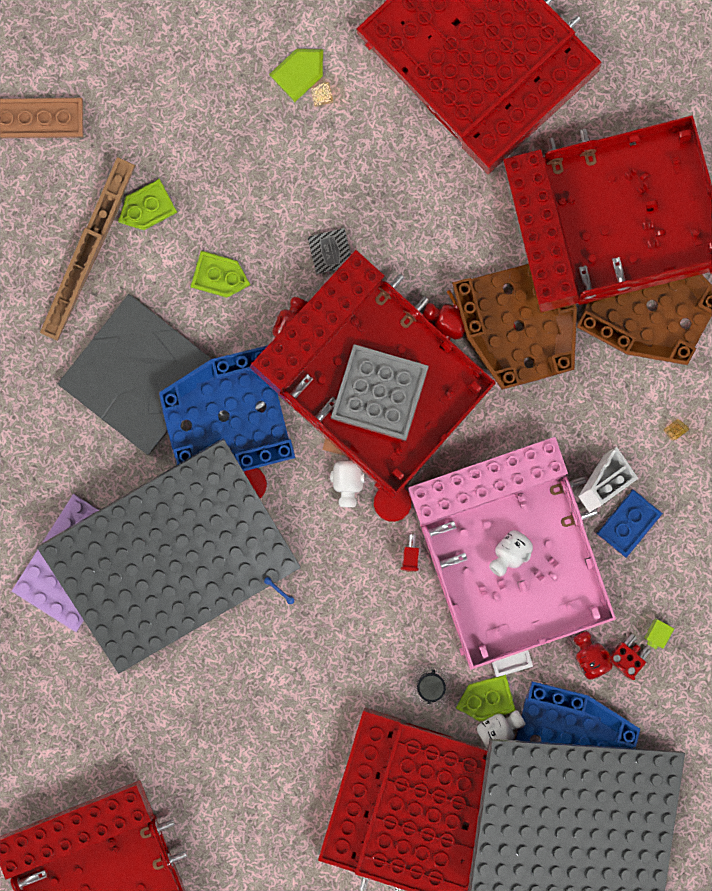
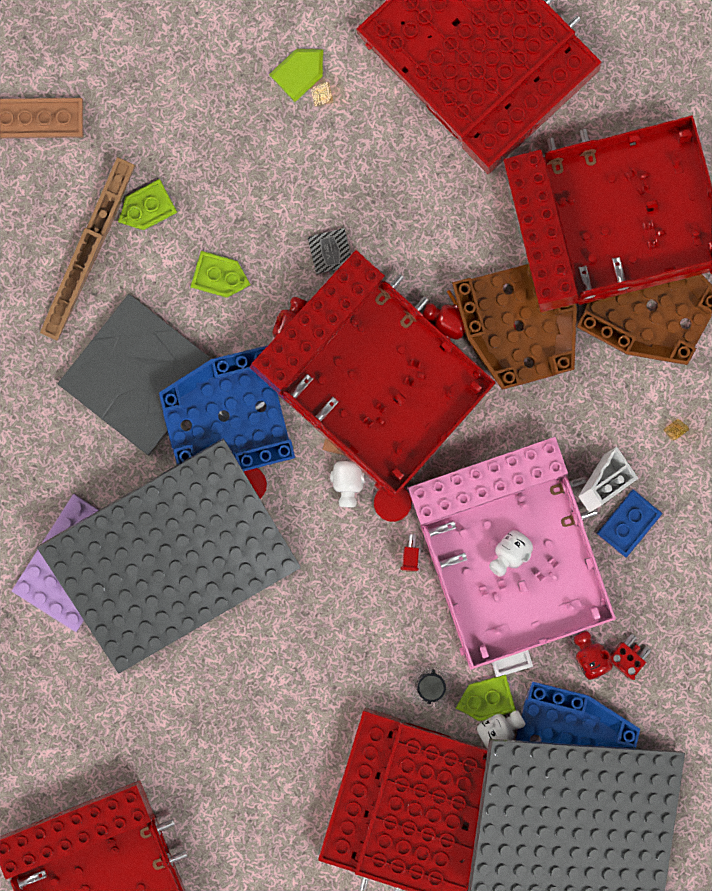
(290, 600): blue hinge -> none
(379, 392): light grey plate -> none
(658, 634): lime brick -> none

